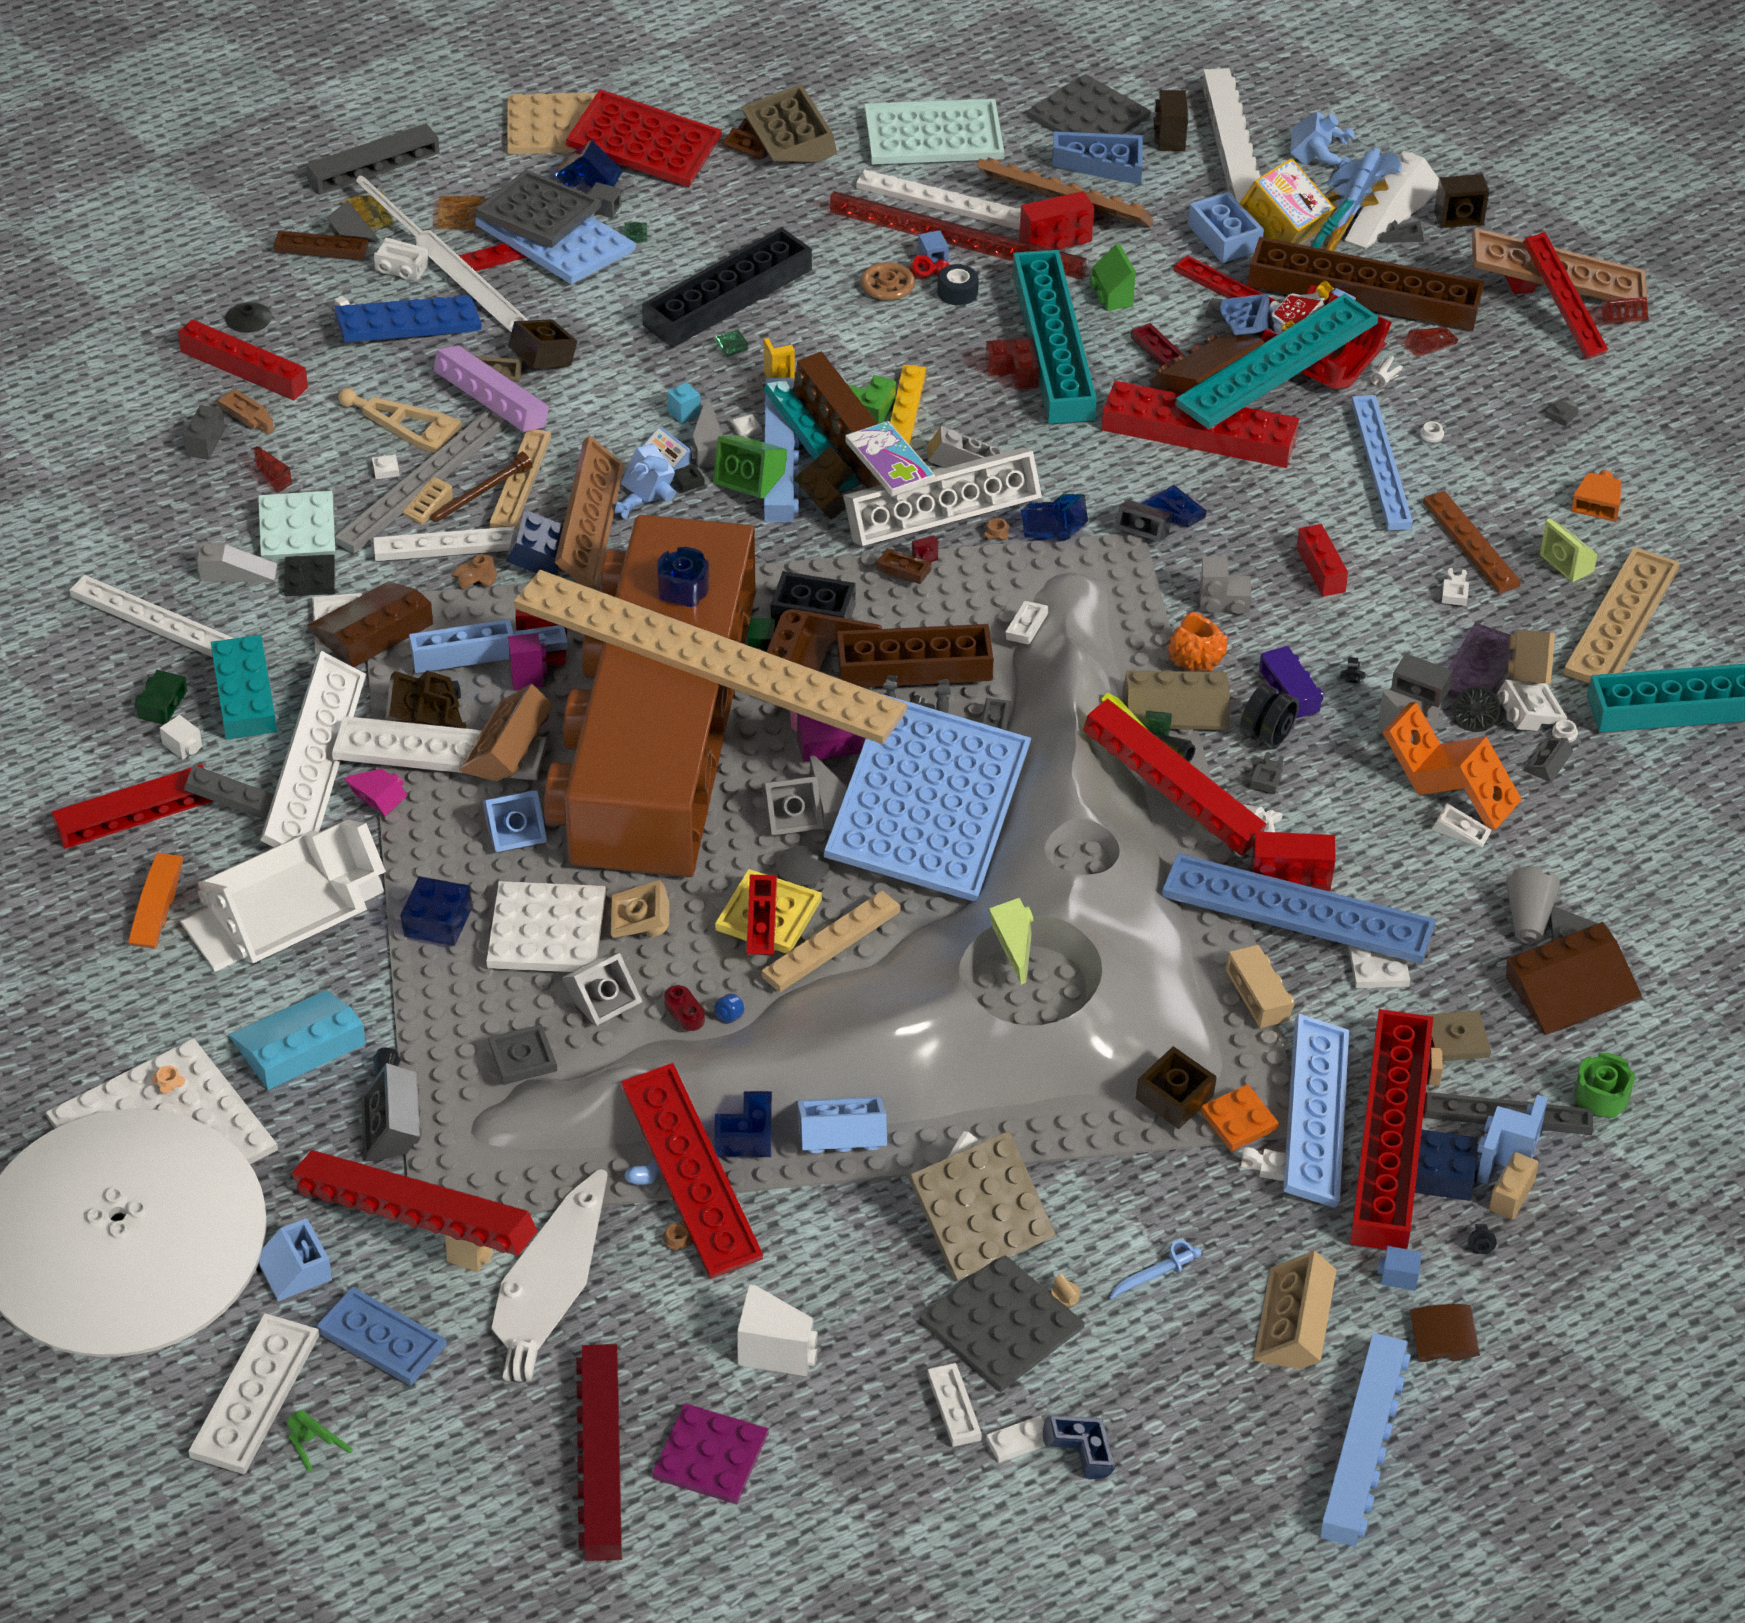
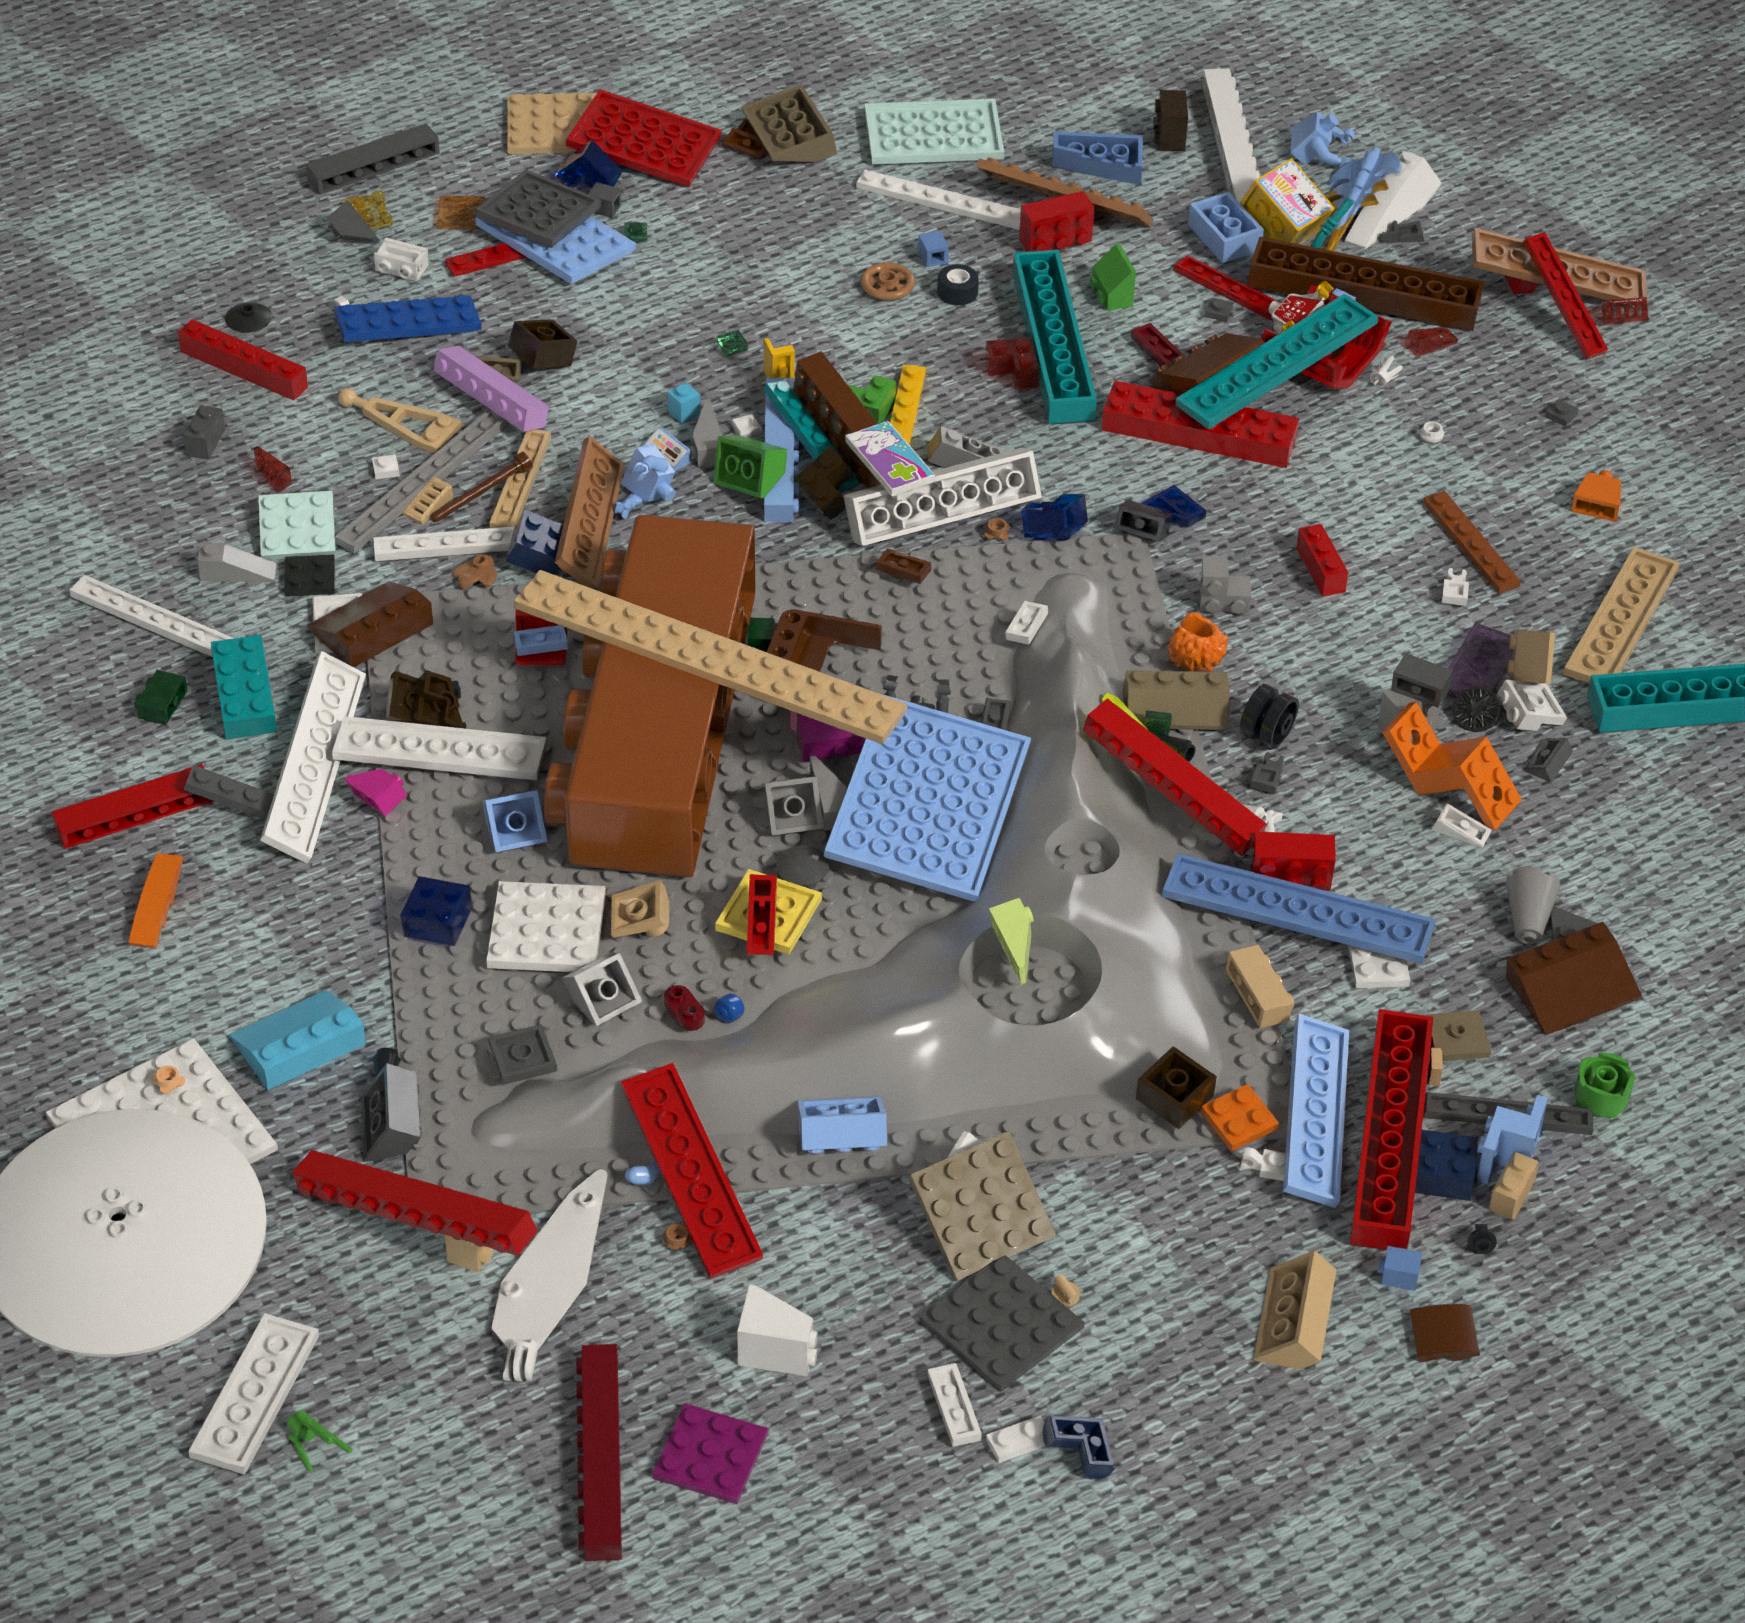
(181, 737): white brick -> none
(246, 411): medium nougat hinge -> none
(286, 894): white panel -> none
(294, 1260): light blue slope -> none
(321, 245): reddish brown plate -> none
(381, 1336): medium blue plate -> none
(433, 652): light blue brick -> none
(452, 264): white piece -> none
(507, 735): medium nougat slope -> none
(526, 660): magenta brick -> none
(683, 576): clear blue brick -> none
(688, 478): pearl dark grey plate -> none
(726, 287): black brick -> none
(747, 1132): clear blue brick -> none
(813, 595): black brick -> none
(830, 941): tan plate -> none
(915, 655): reddish brown brick -> none
(926, 548): dark red plate -> none
(927, 266): red plate -> none
(953, 233): clear red plate -> none
(1088, 108): dark grey plate -> none
(1159, 1269): light blue sword -> none
(1247, 313): medium blue wedge -> none
(1284, 672): dark purple brick -> none
(1353, 673): black plate -> none
(1364, 1440): light blue brick -> none
(1381, 463): light blue plate -> none
(1461, 201): dark brown brick -> none
(1565, 729): white plate -> none
(1566, 551): yellowish green slope -> none

